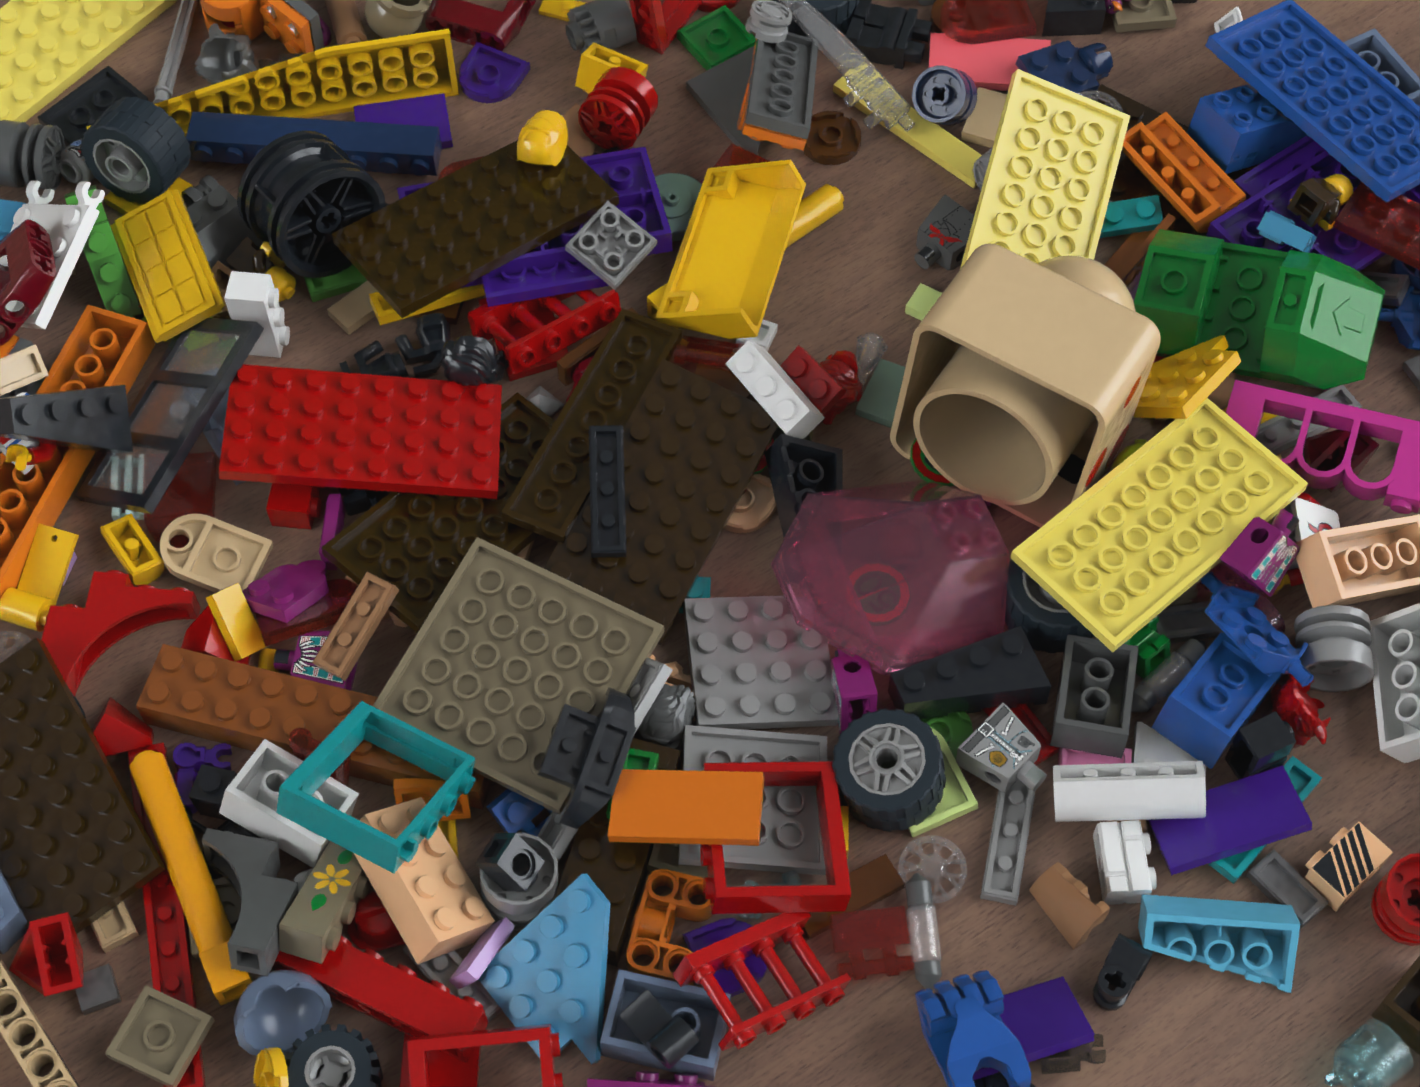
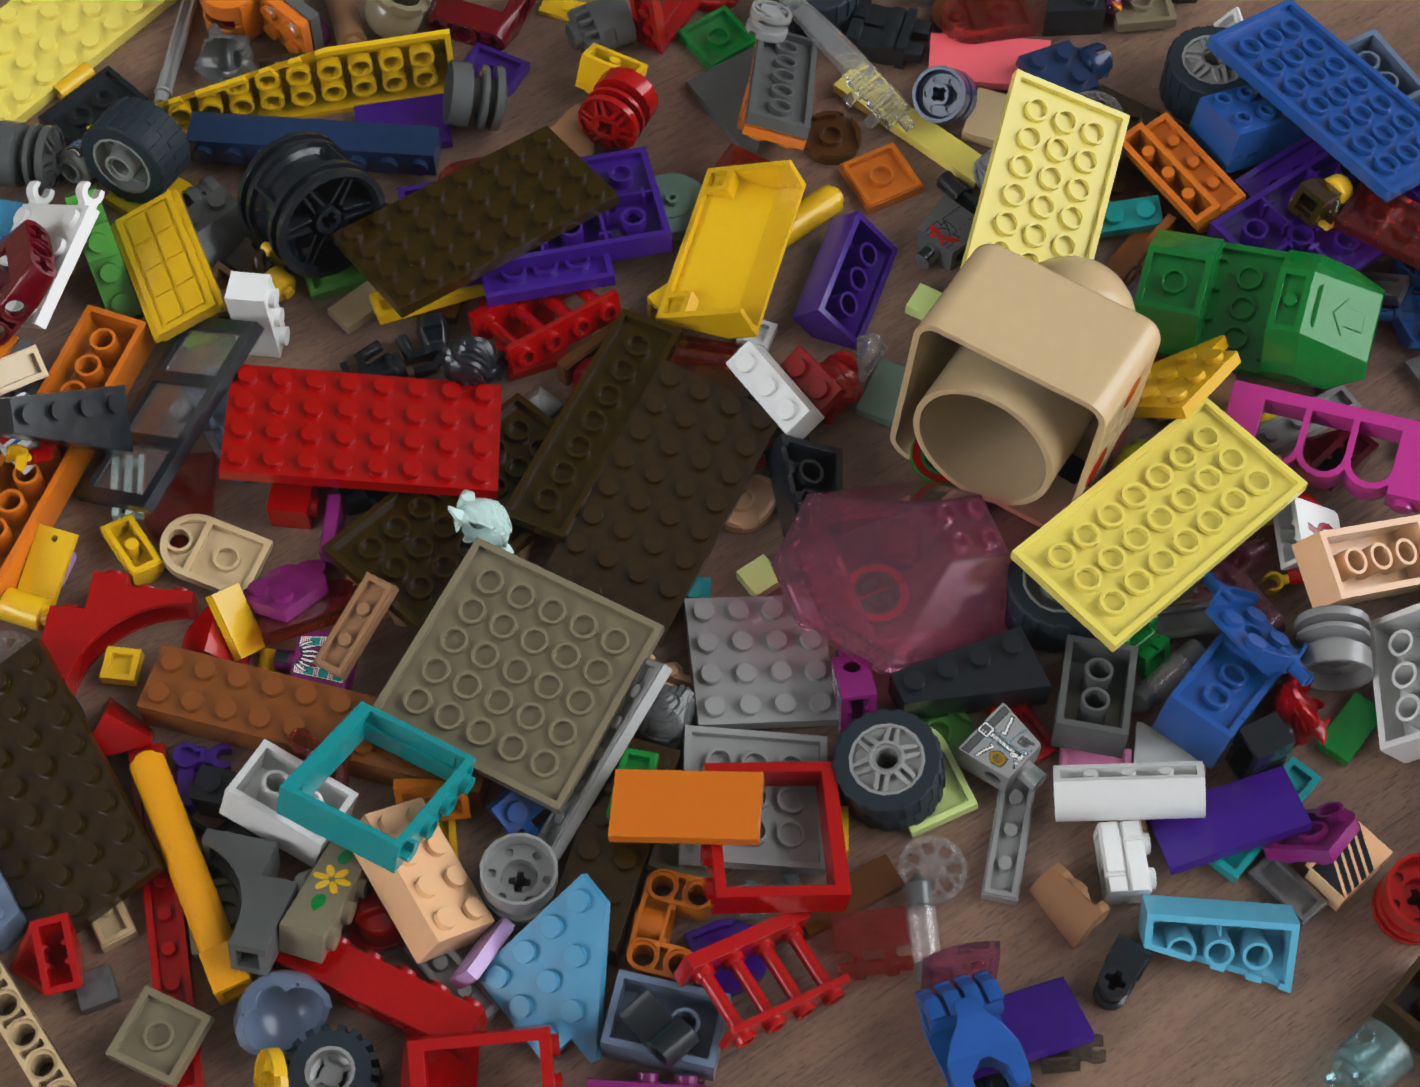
(73, 80): none -> yellow axle
(121, 666): none -> yellow plate
(480, 95): none -> dark grey wheel
(482, 519): none -> light aqua hair
(498, 857): black brick -> none
(543, 139): yellow piece -> none
(589, 754): black plate -> none
(607, 491): black tile -> none
(611, 245): light grey tile -> none
(758, 577): none -> yellowish green tile
(845, 281): none -> dark purple slope
(881, 178): none -> orange tile
(957, 191): none -> black axle
(960, 960): none -> clear pink slope
(1193, 73): none -> black wheel
(1263, 551): magenta torso -> none
(1282, 230): dark azure brick -> none
(1330, 834): none -> magenta plate
(1349, 729): none -> green tile

